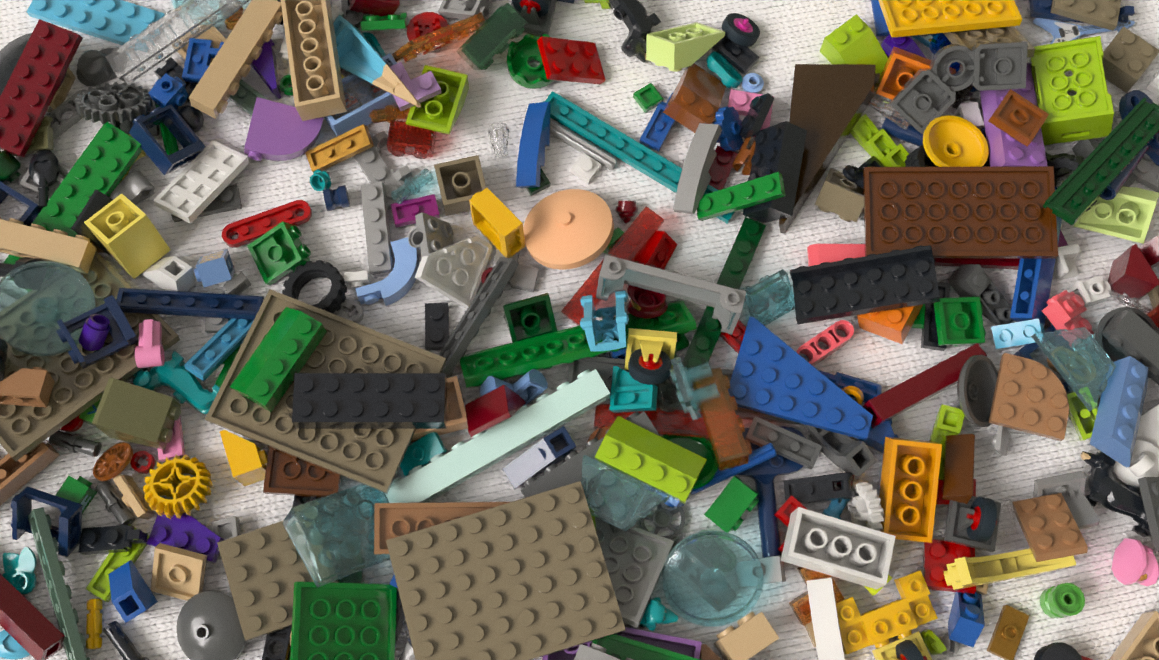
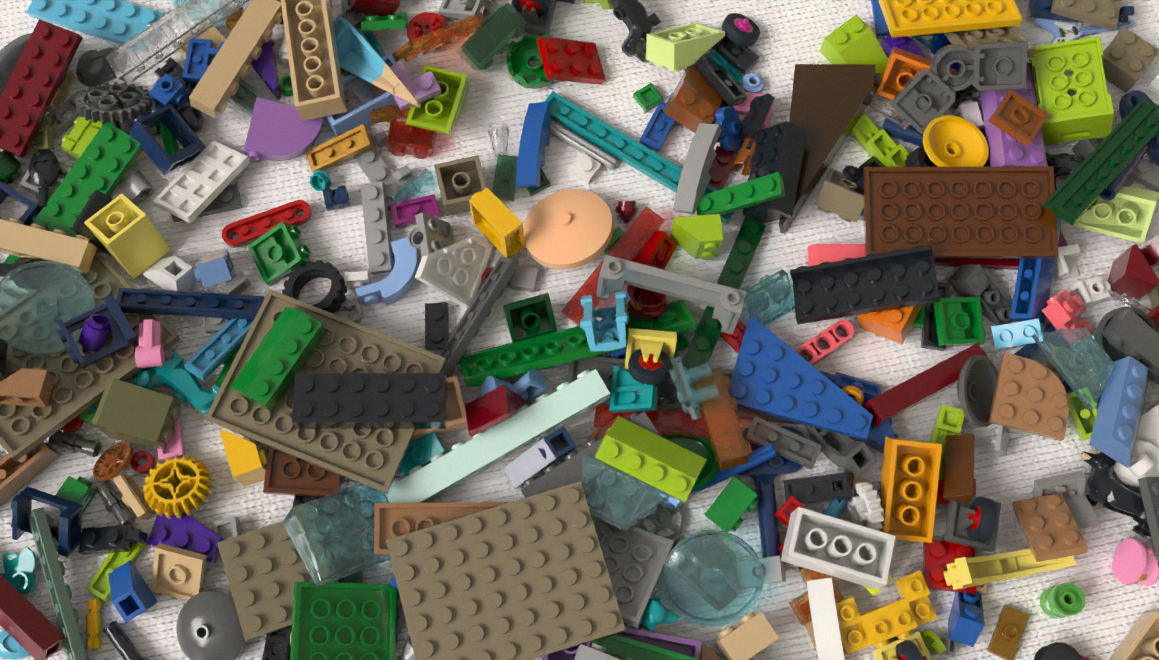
(80, 136): none -> lime brick
(505, 177): none -> clear green plate
(698, 235): none -> lime slope
(722, 81): none -> black hinge

